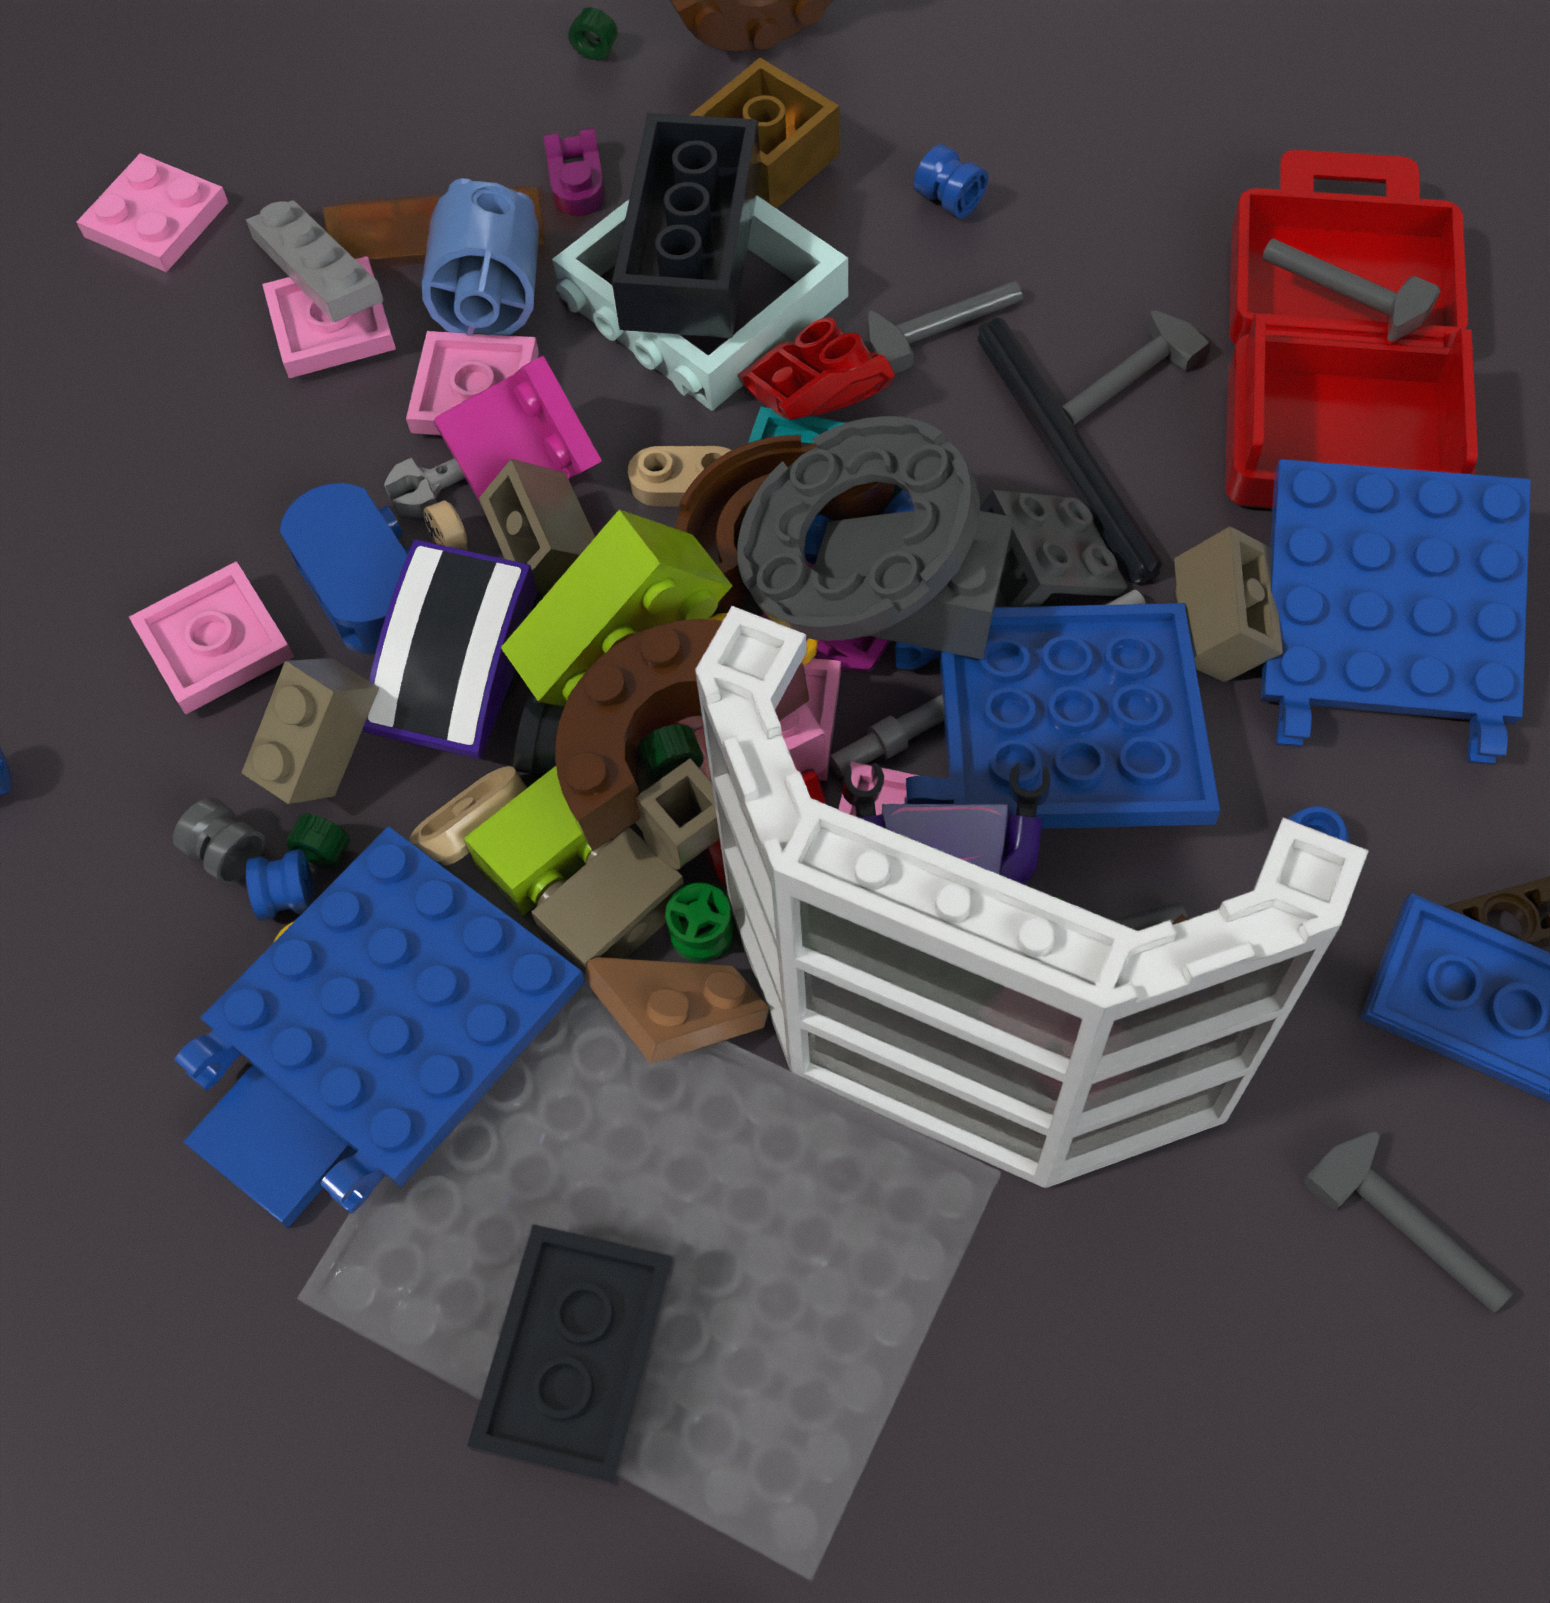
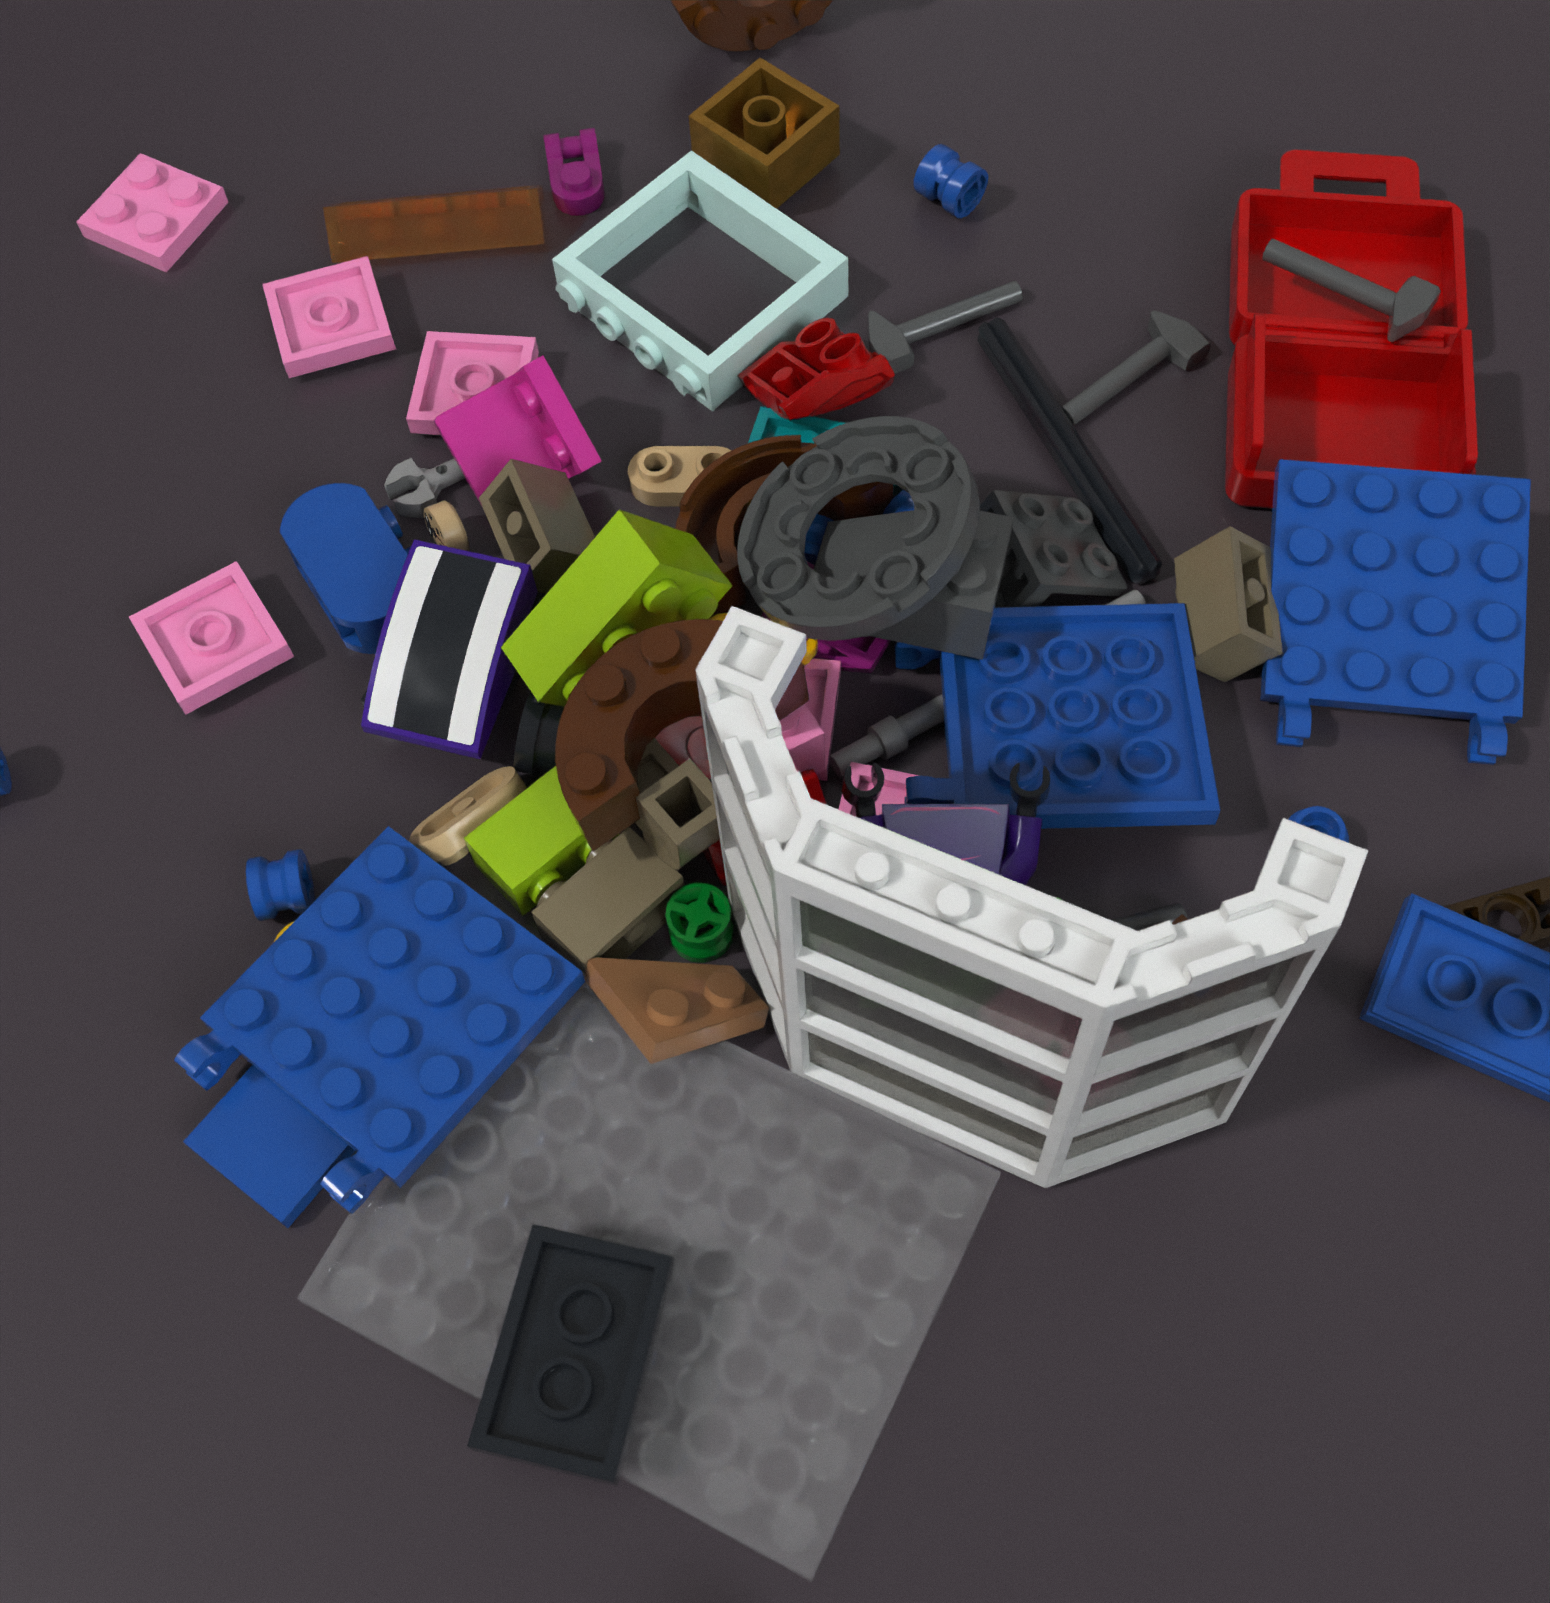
(213, 835): dark grey wheel -> none
(309, 729): dark tan brick -> none
(314, 260): light grey plate -> none
(319, 839): dark green axle -> none
(481, 259): medium blue cylinder -> none
(588, 44): dark green axle -> none
(668, 749): dark green axle -> none
(687, 225): black brick -> none
(1349, 1170): dark grey piece -> none

